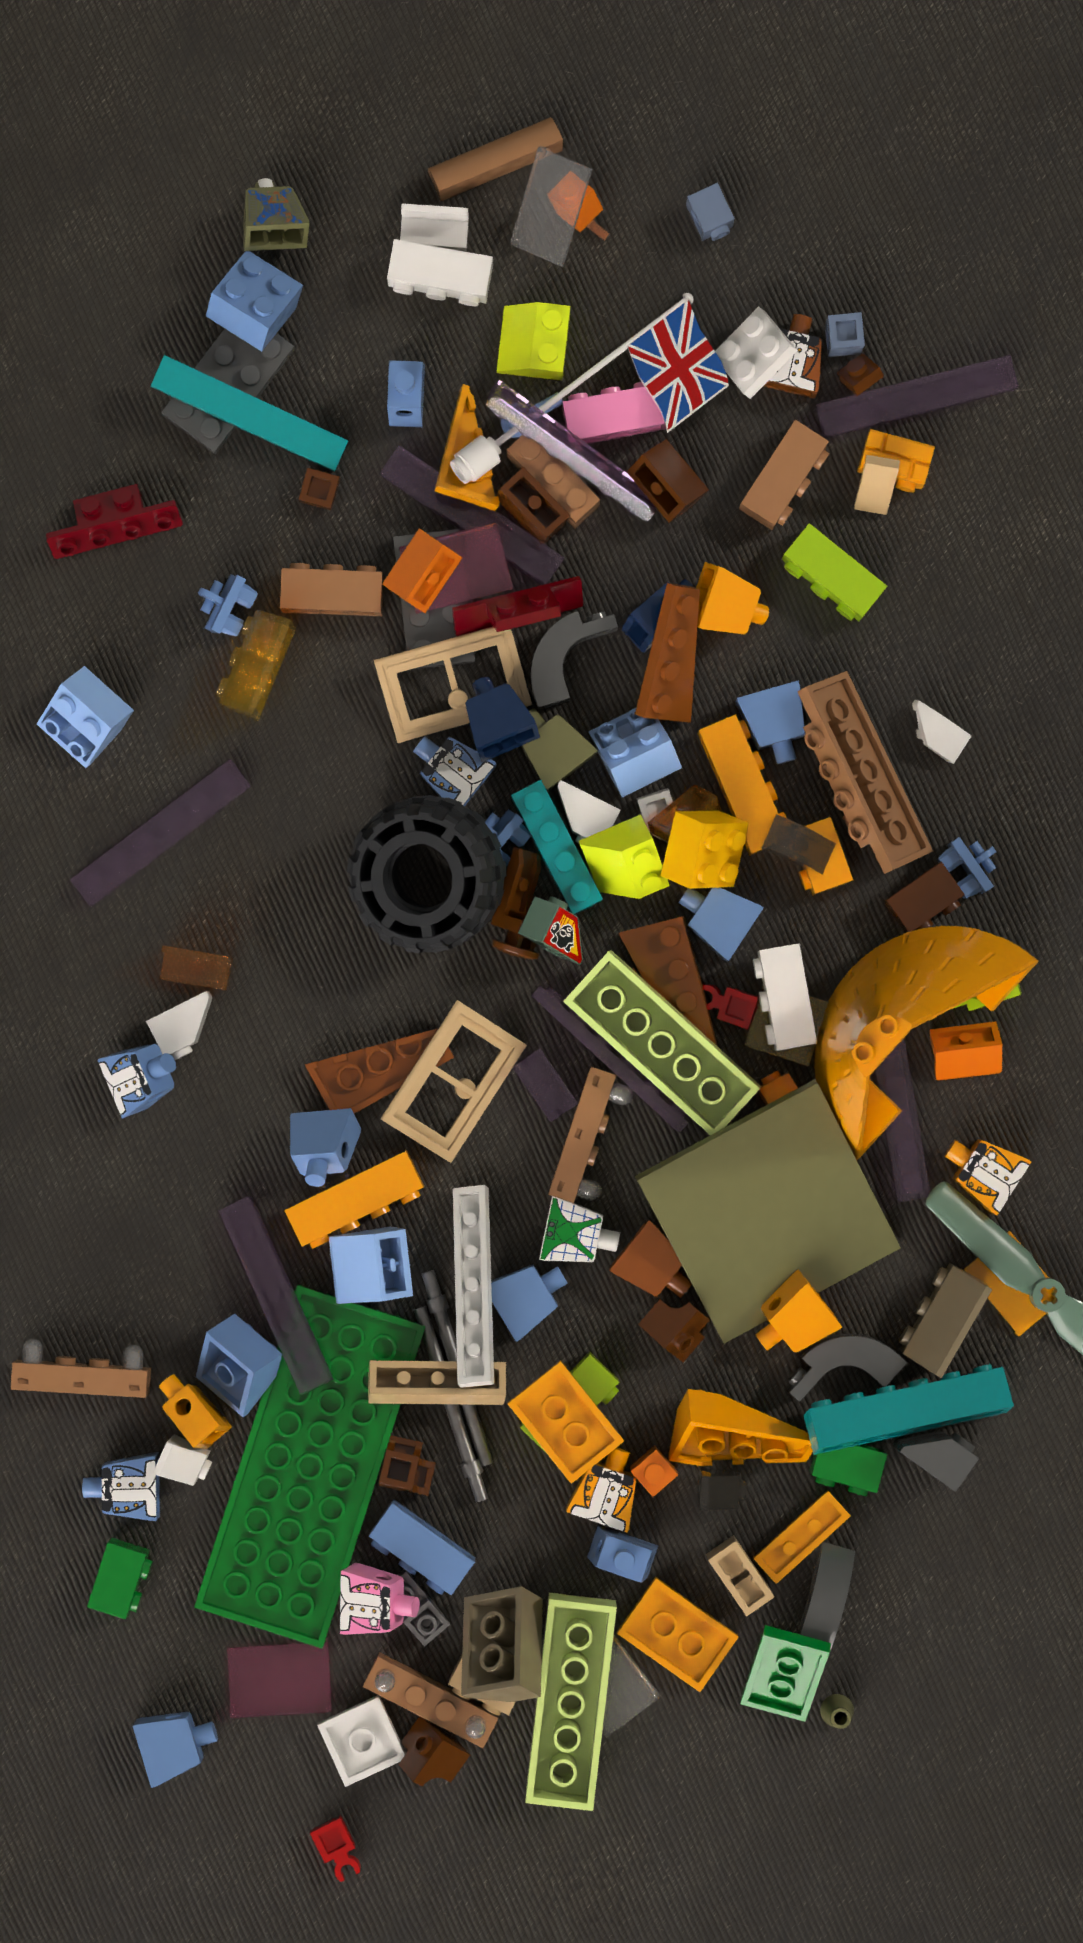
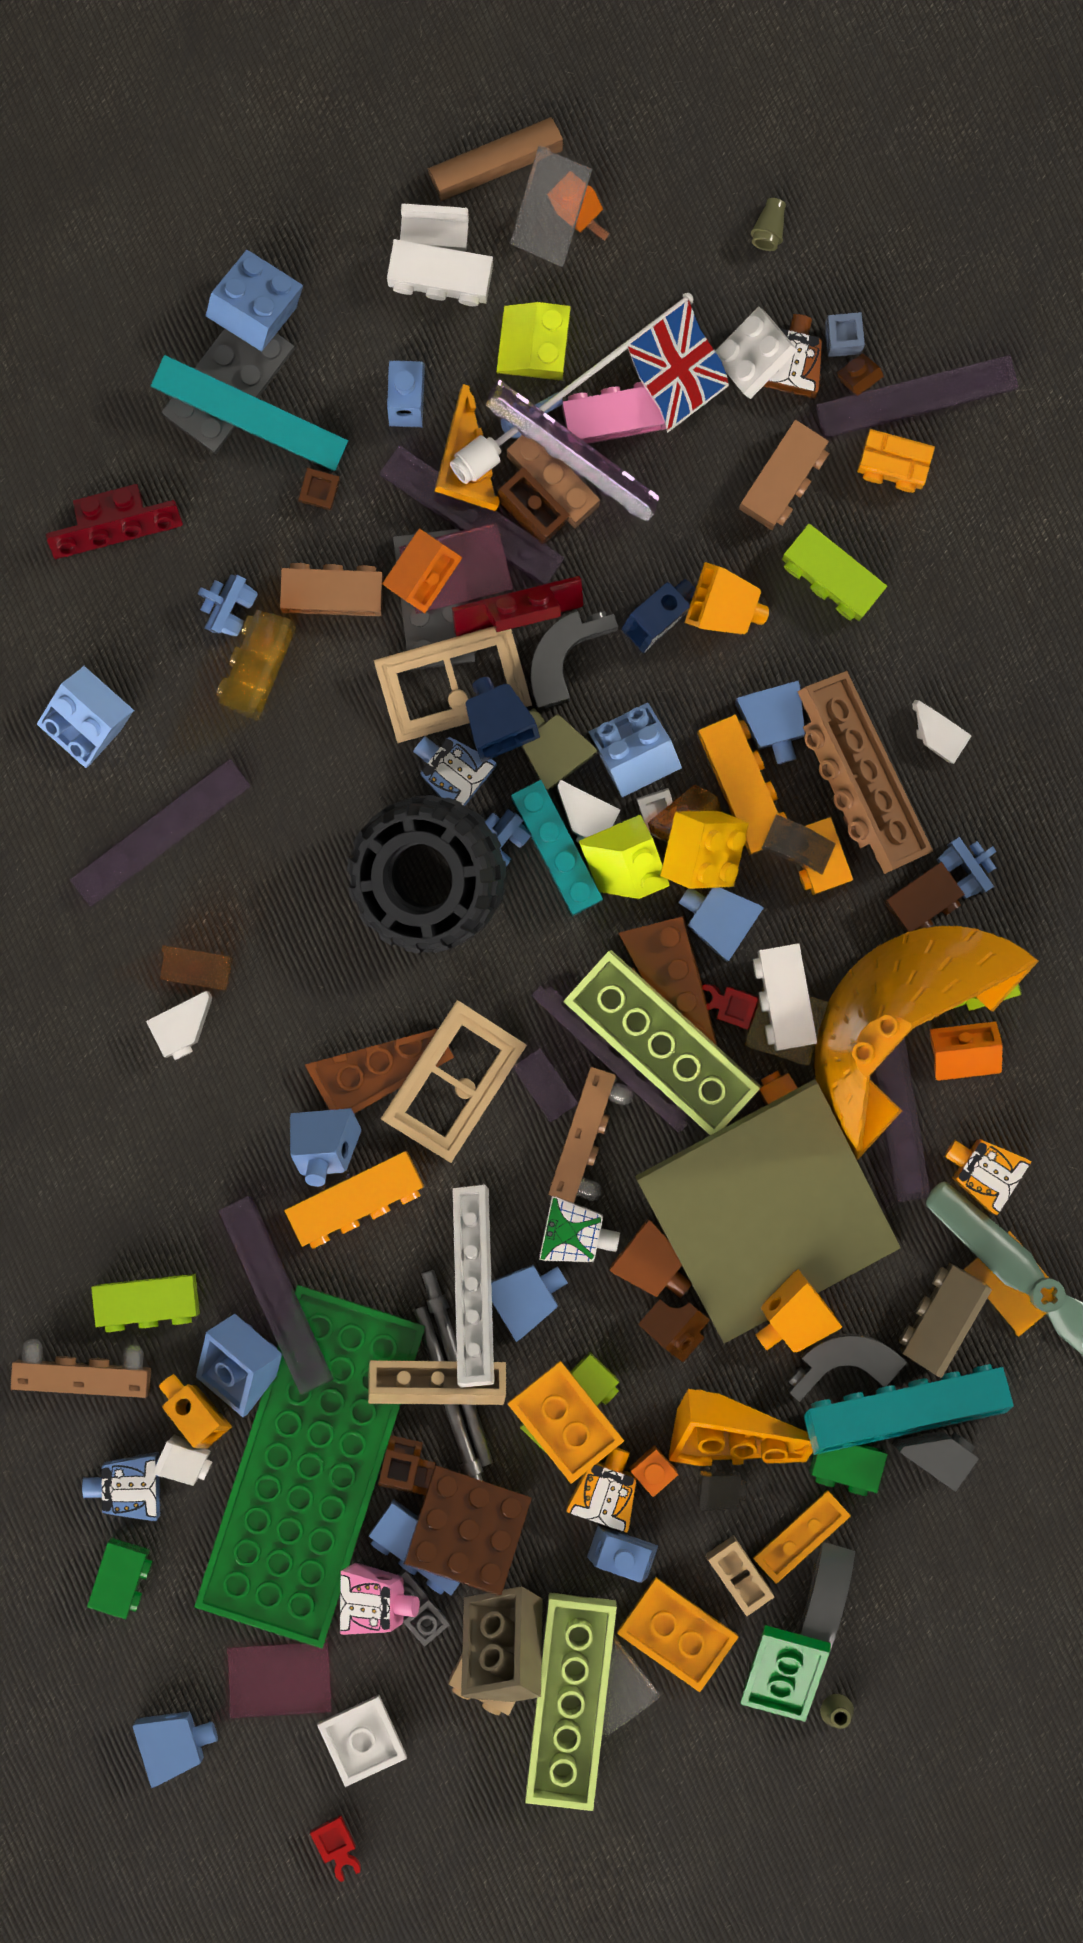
(138, 1077): medium blue torso -> none
(145, 1302): none -> lime brick
(273, 218): olive torso -> none
(371, 1265): light blue slope -> none
(430, 1700): medium nougat piece -> none
(431, 1753): reddish brown brick -> none
(467, 1530): none -> reddish brown plate
(518, 894): reddish brown piece -> none
(553, 929): slope -> none
(667, 480): reddish brown brick -> none
(671, 661): dark orange wing -> none
(710, 212): sand blue brick -> none
(769, 227): none -> olive cone
(876, 484): tan tile -> none

